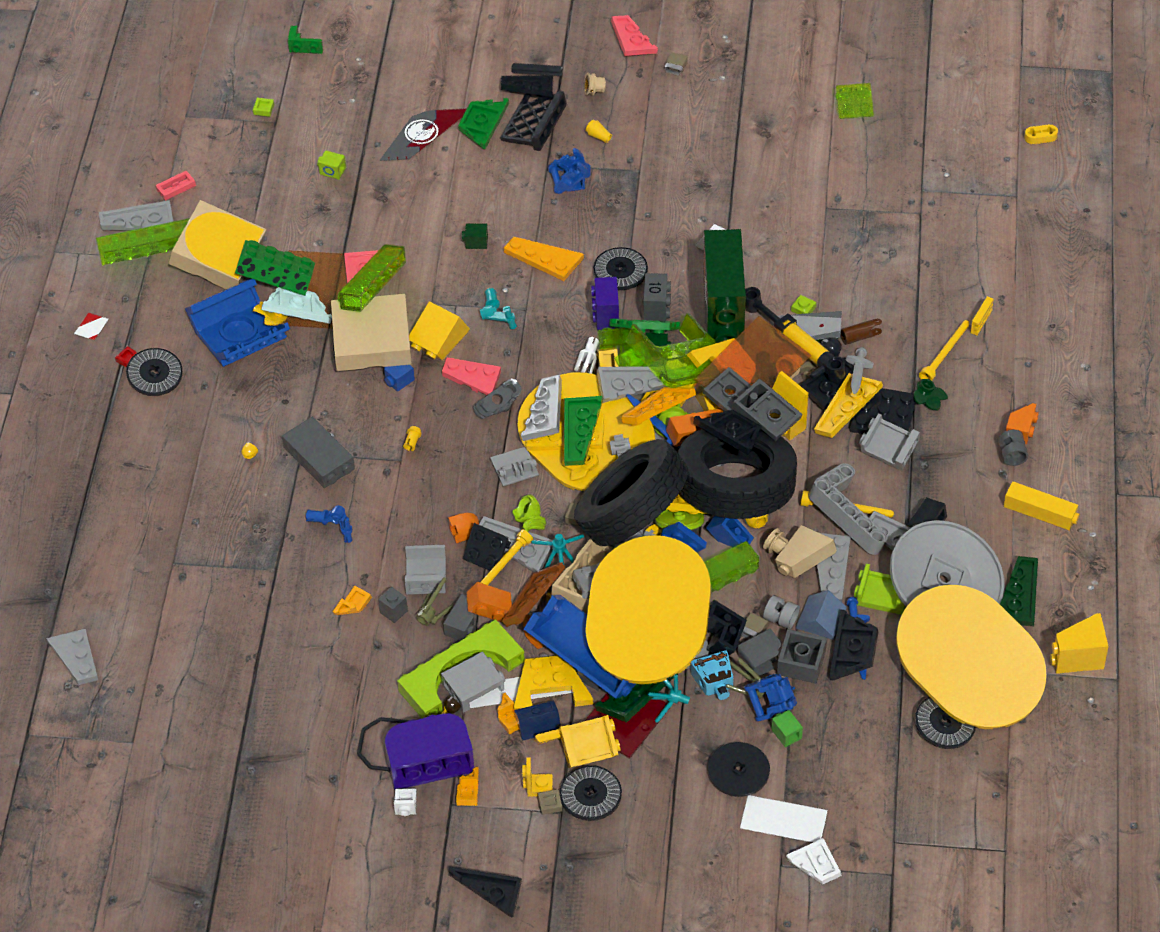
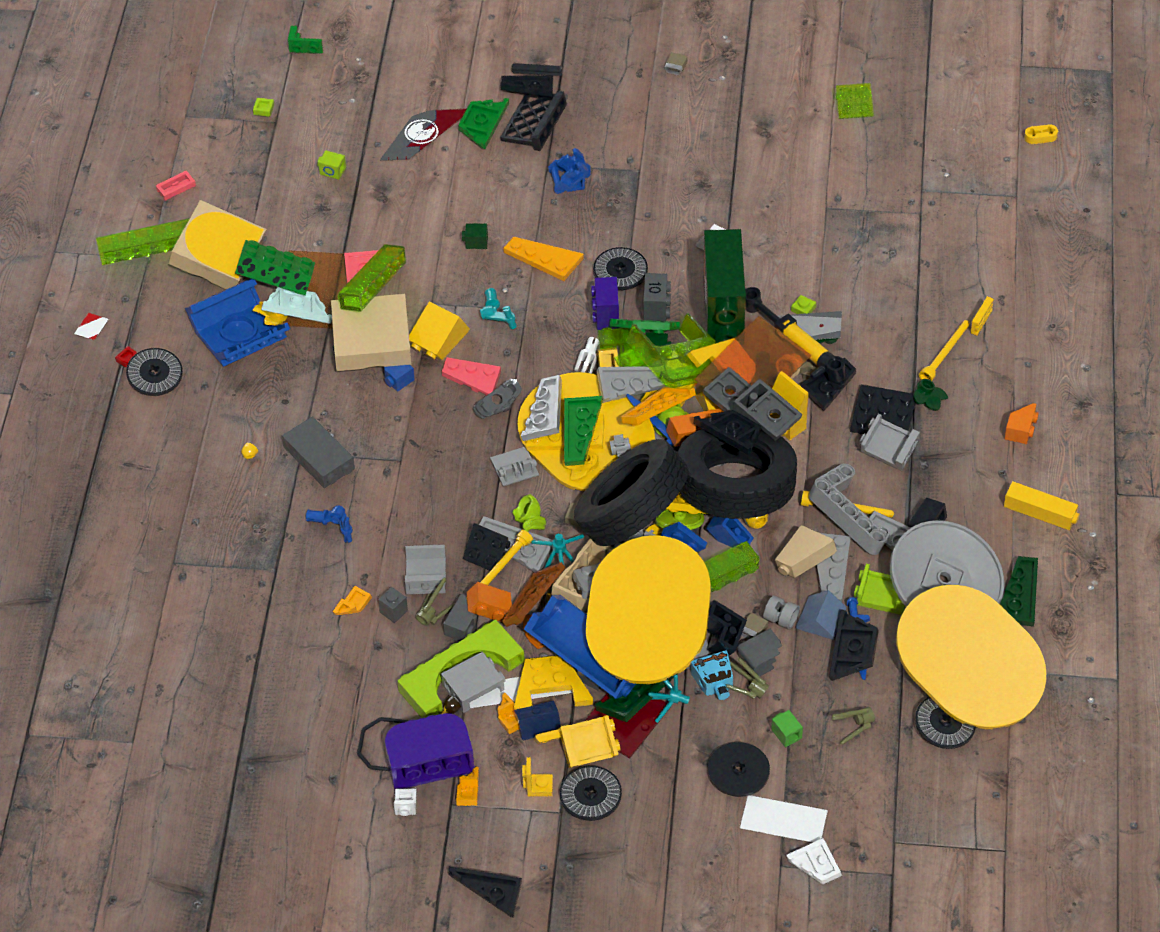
(76, 655): light grey wing -> none
(136, 216): light grey wing -> none
(412, 438): yellow pin -> none
(461, 526): orange brick -> none
(550, 802): dark tan plate -> none
(593, 84): tan piece -> none
(598, 131): yellow cone -> none
(630, 38): coral wing -> none
(775, 541): tan piece -> none
(778, 692): blue piece -> none
(802, 656): dark grey brick -> none
(832, 345): black piece -> none
(846, 405): yellow wing -> none
(859, 363): light grey sword -> none
(860, 331): reddish brown piece -> none
(863, 716): none -> olive plant
(1013, 447): dark grey wheel -> none
(1080, 647): yellow slope -> none

